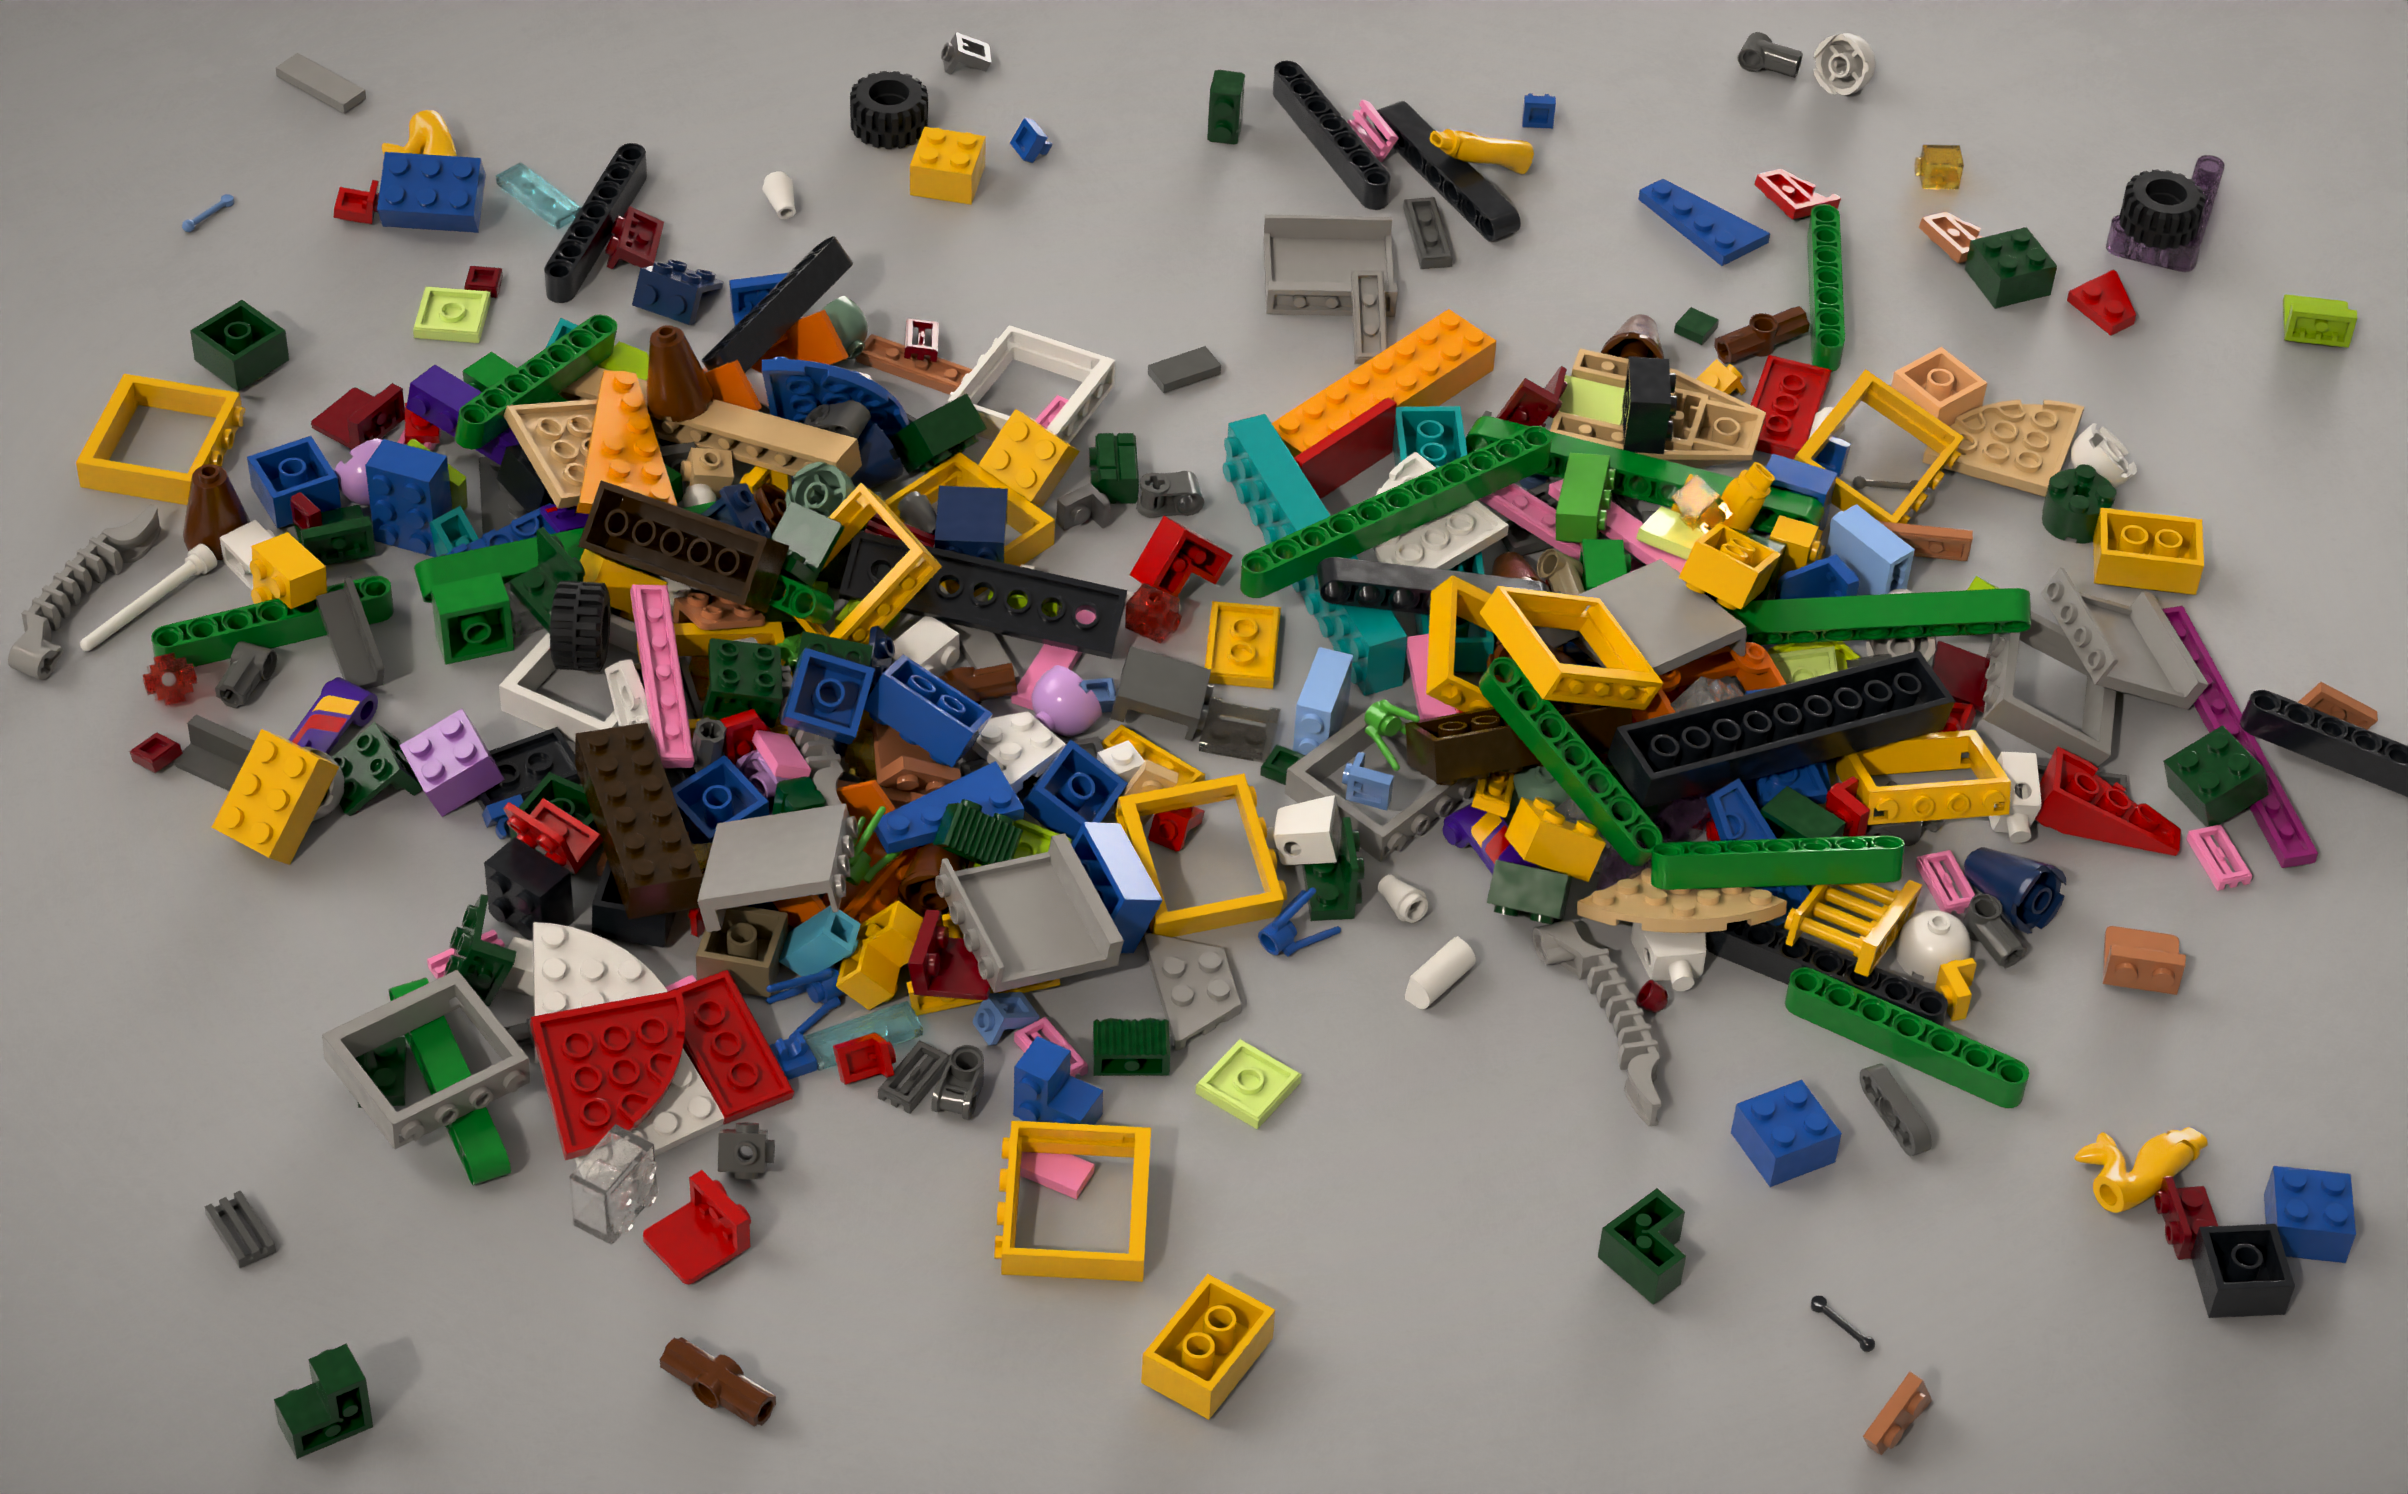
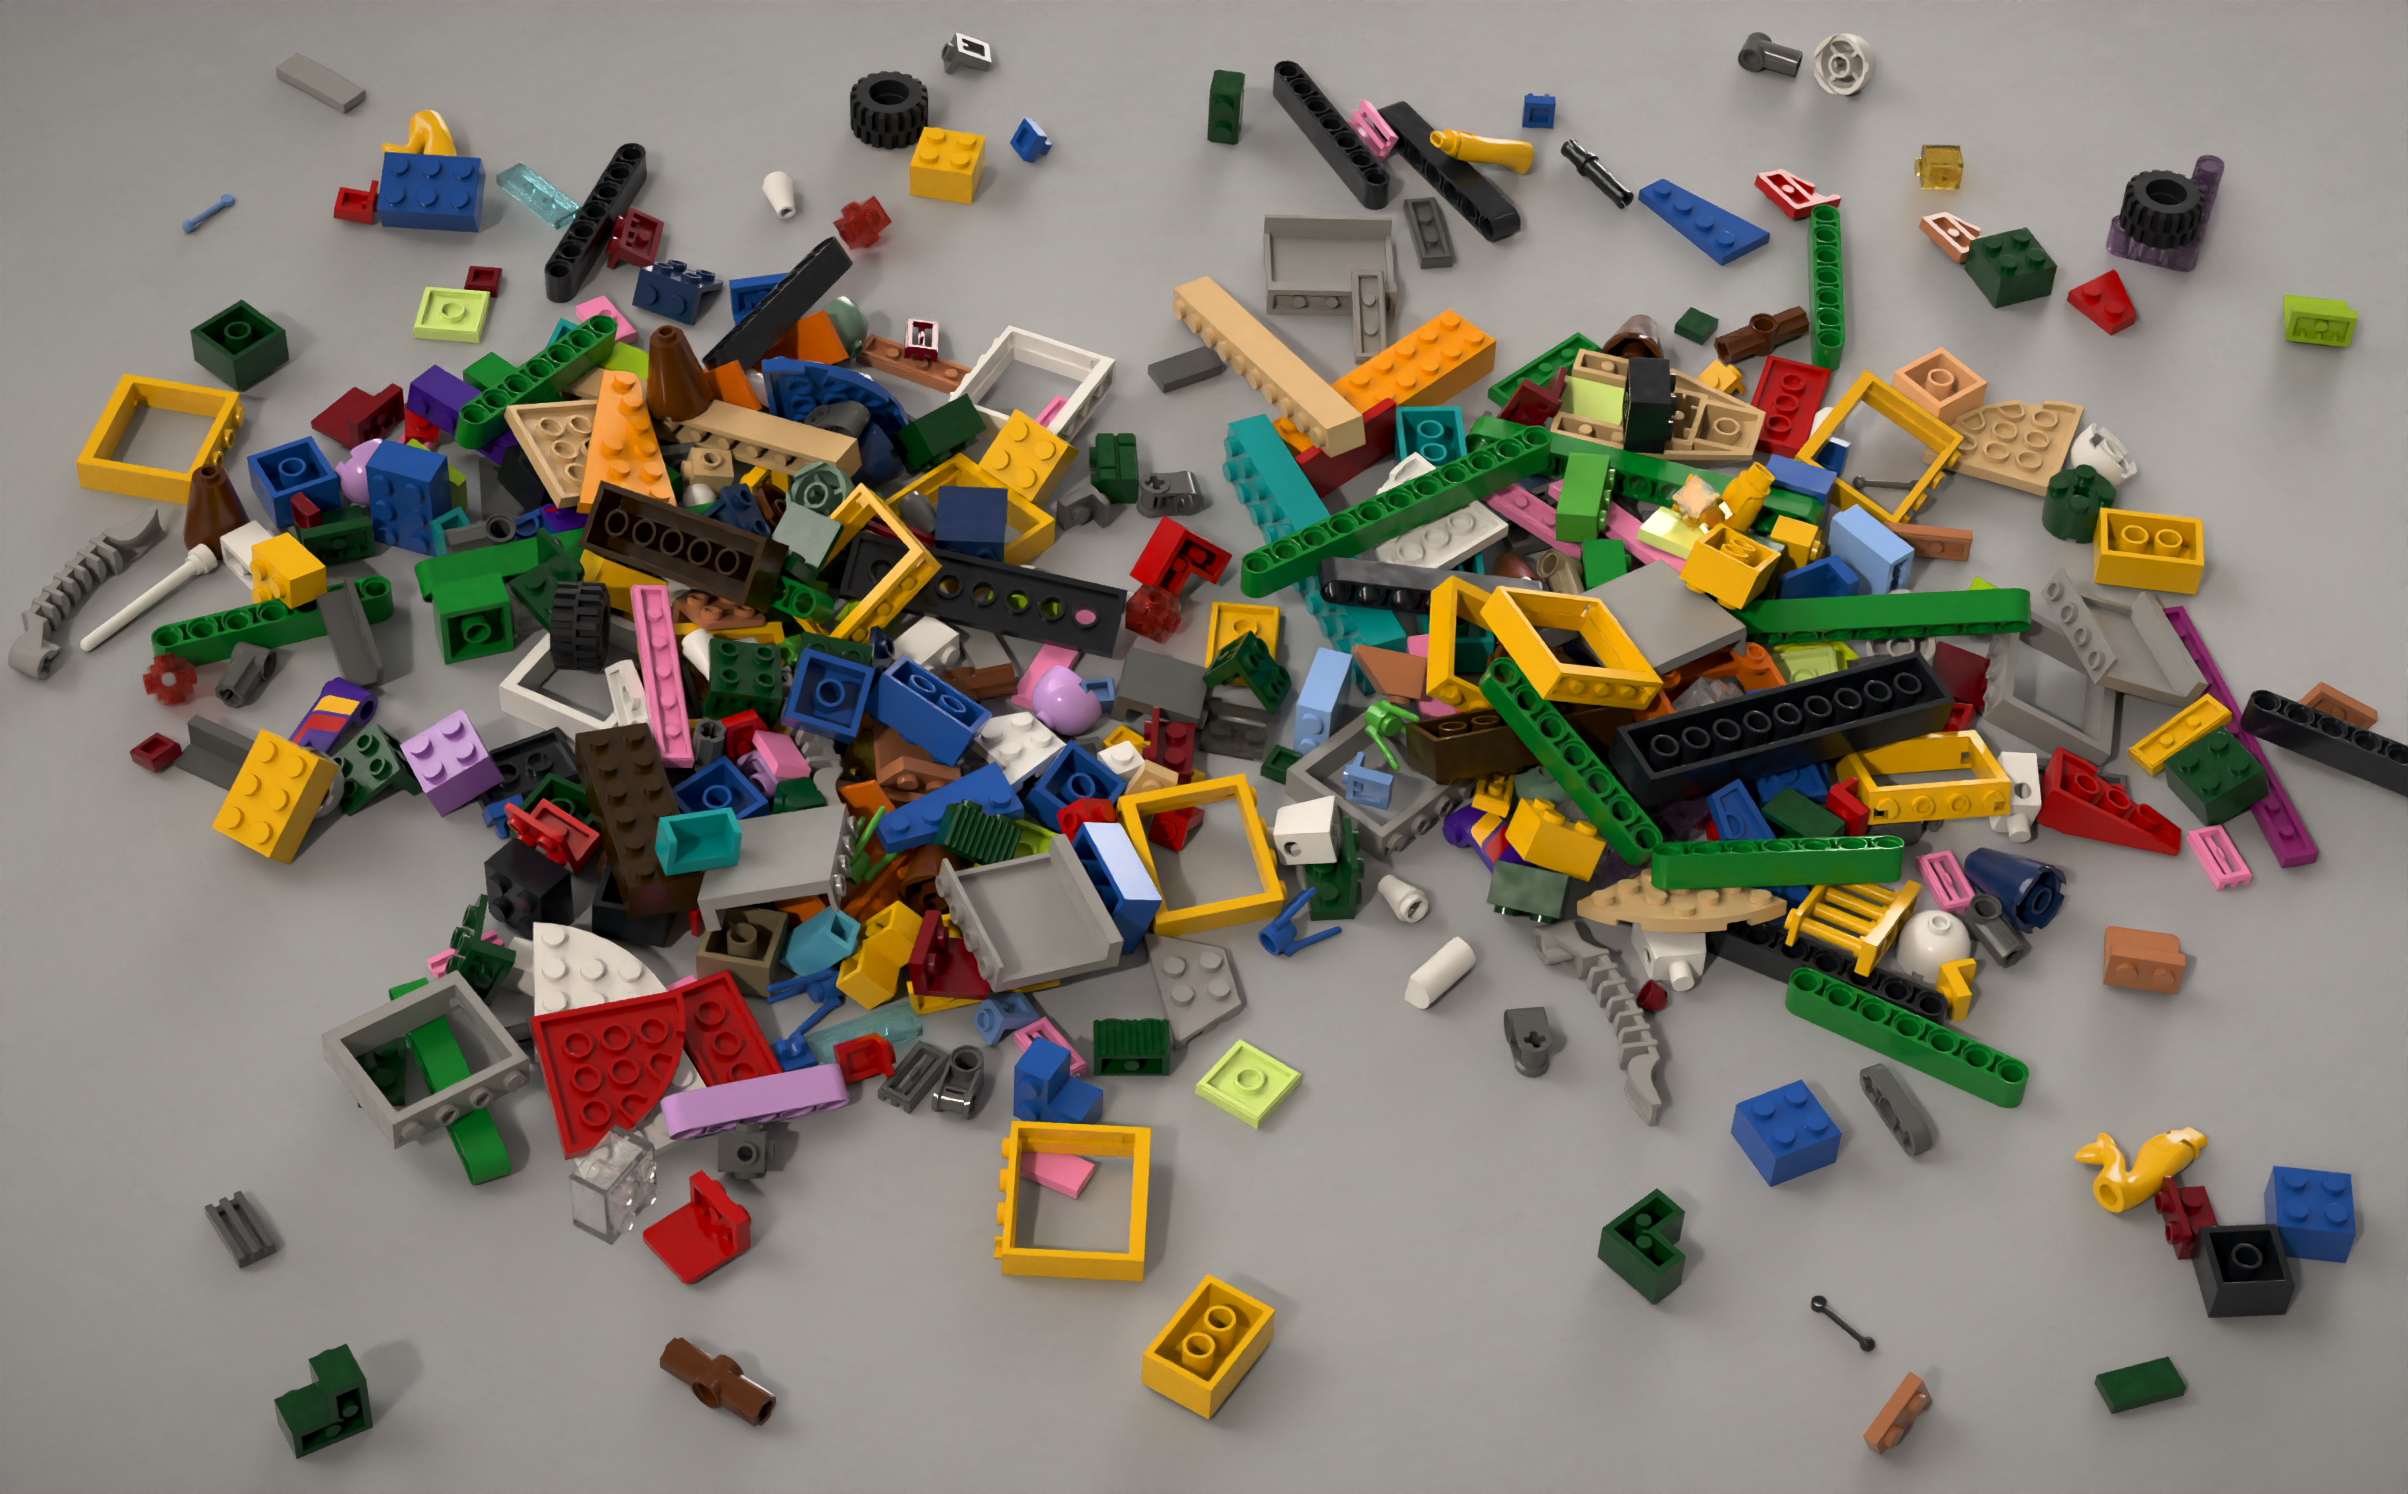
(479, 534): none -> dark grey piece
(603, 306): none -> bright pink plate
(696, 650): none -> white cone
(698, 841): none -> teal panel
(754, 1101): none -> lavender beam
(862, 222): none -> clear red brick
(1084, 810): none -> red bracket
(1170, 745): none -> dark red bracket
(1251, 660): none -> dark green bracket
(1269, 366): none -> tan brick
(1392, 673): none -> nougat slope
(1529, 1039): none -> dark grey piece
(1542, 368): none -> green tile
(1589, 166): none -> black pin
(2140, 1385): none -> dark green tile
(2179, 732): none -> yellow tile

